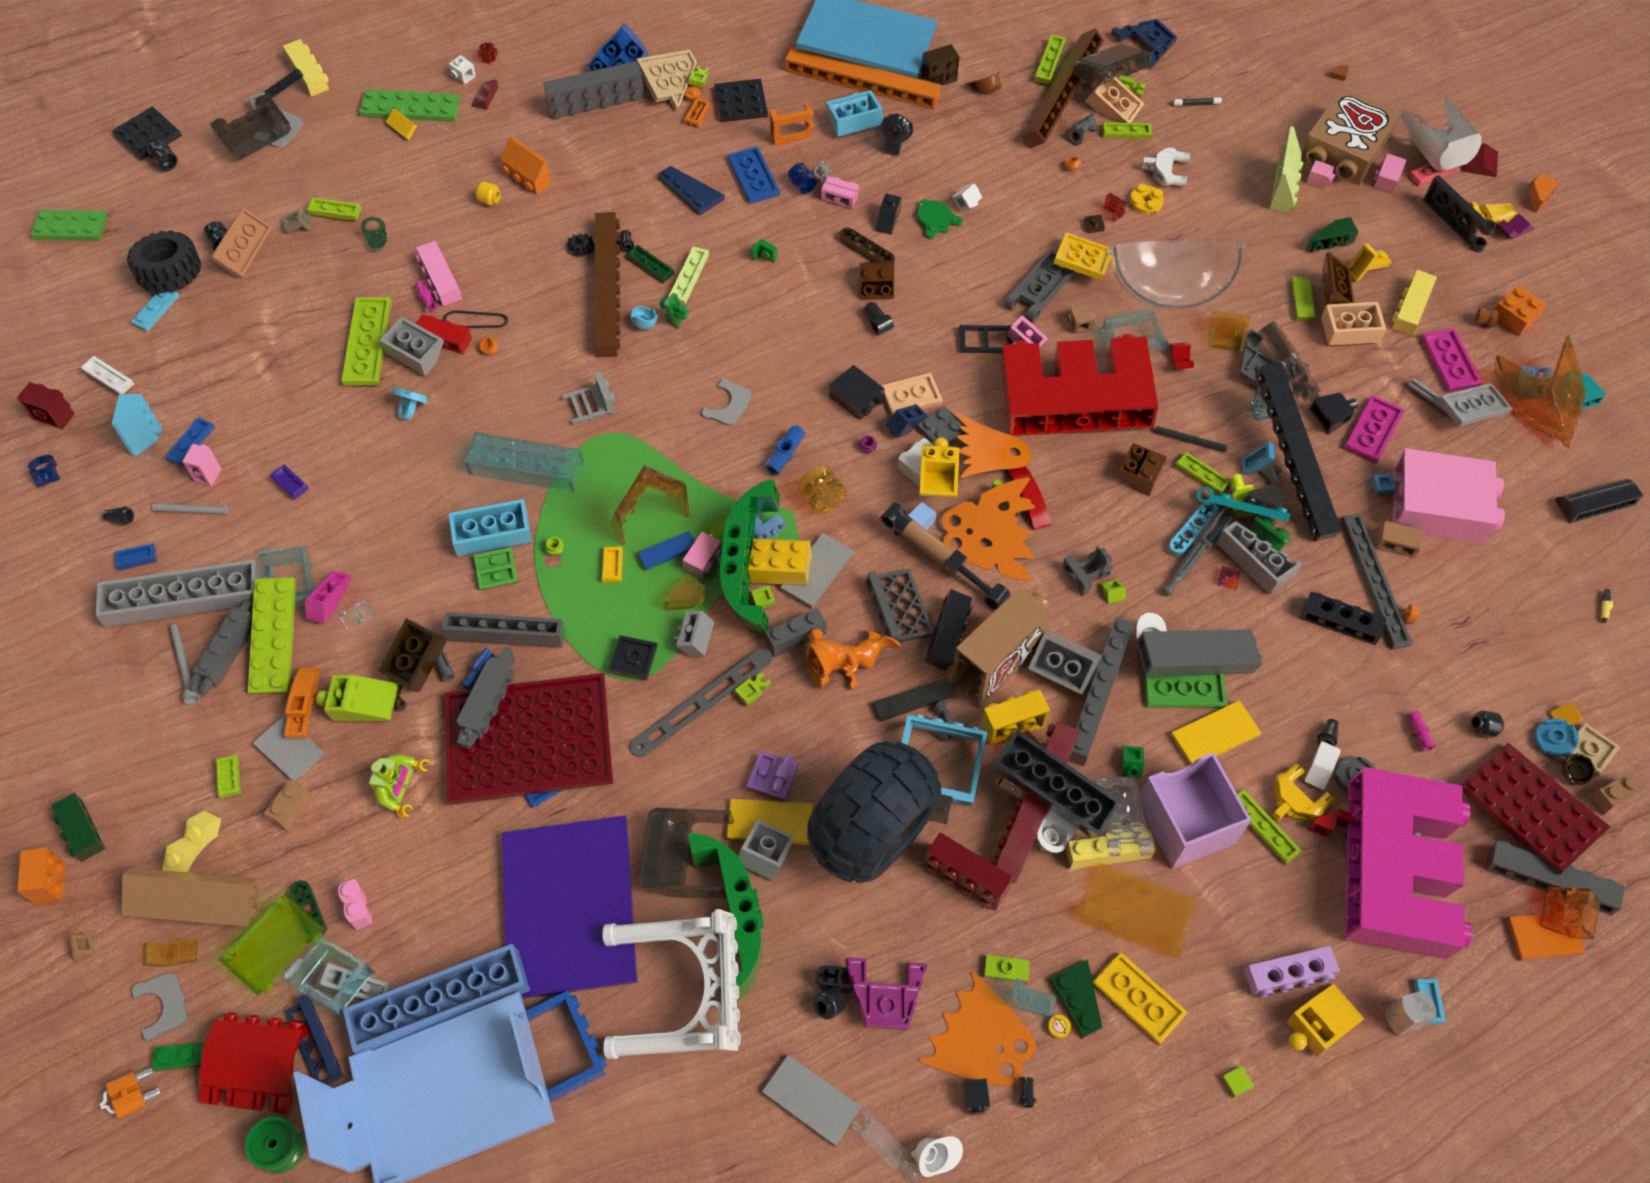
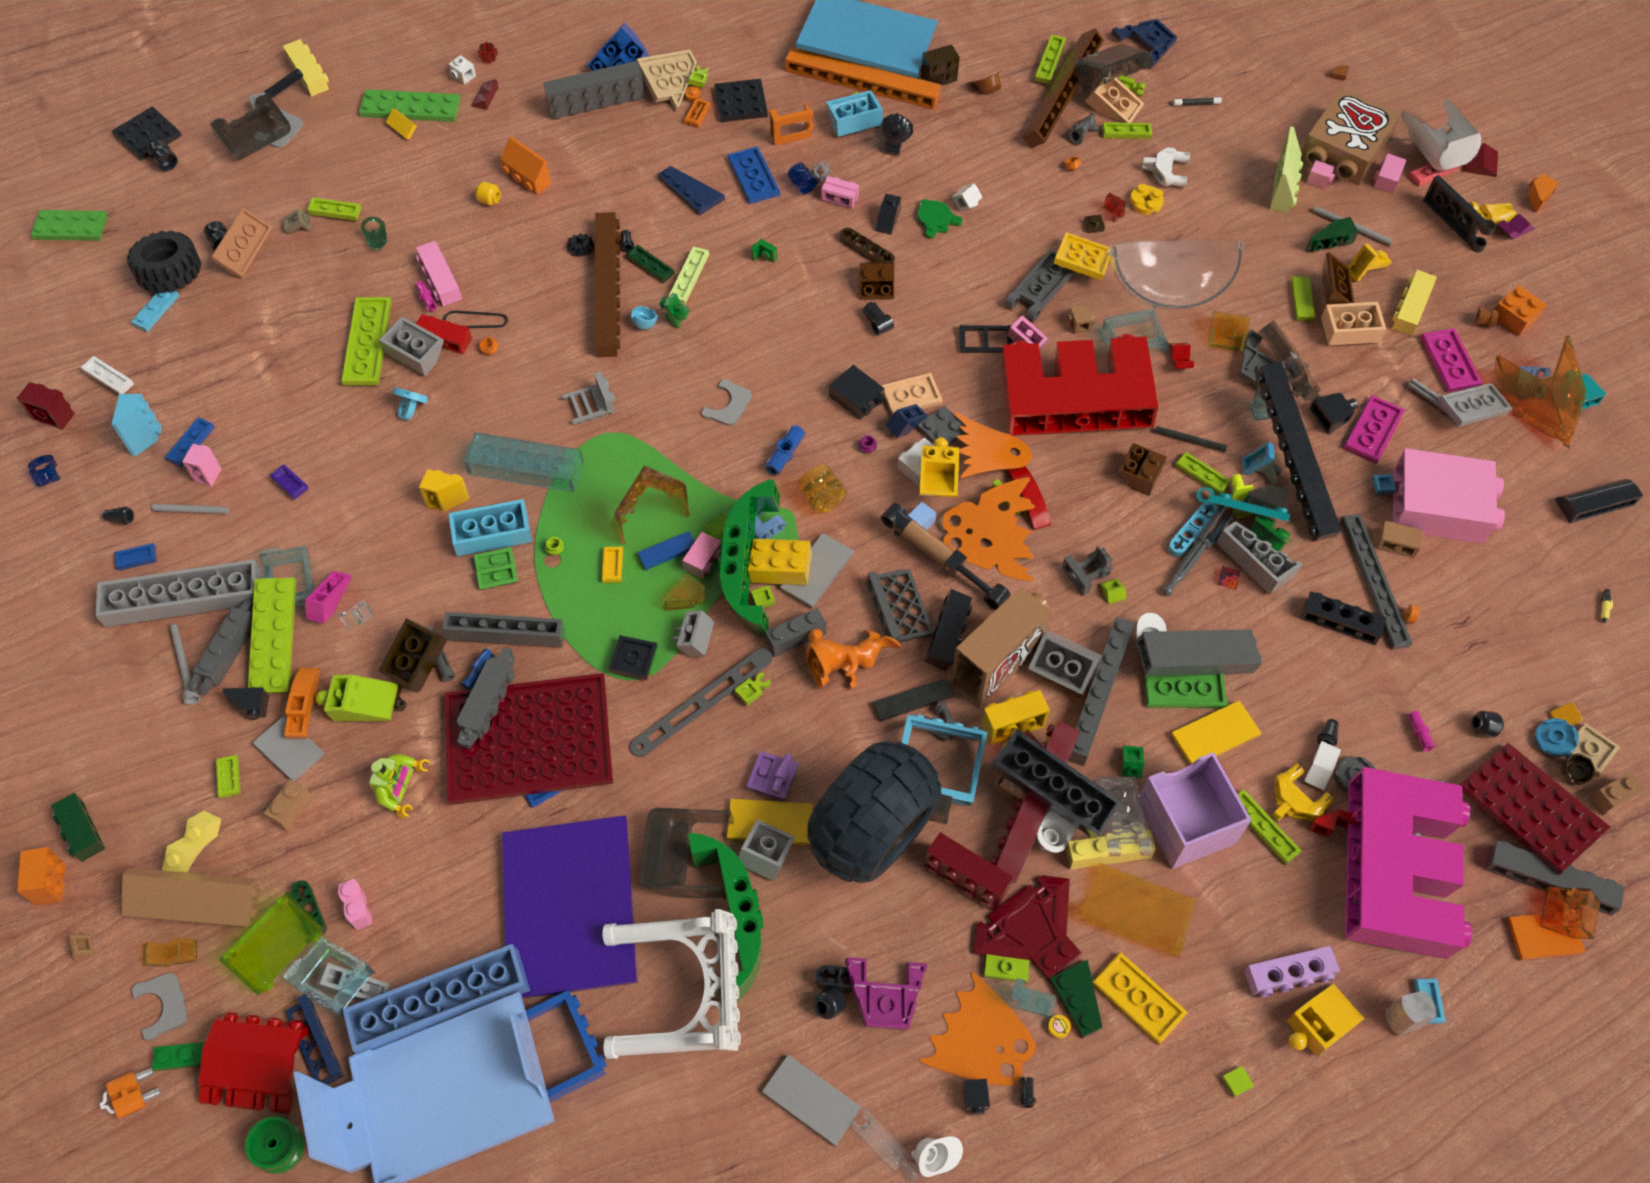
(249, 701): none -> black slope
(443, 490): none -> yellow slope
(1031, 927): none -> dark red plate
(1361, 229): none -> light grey piece

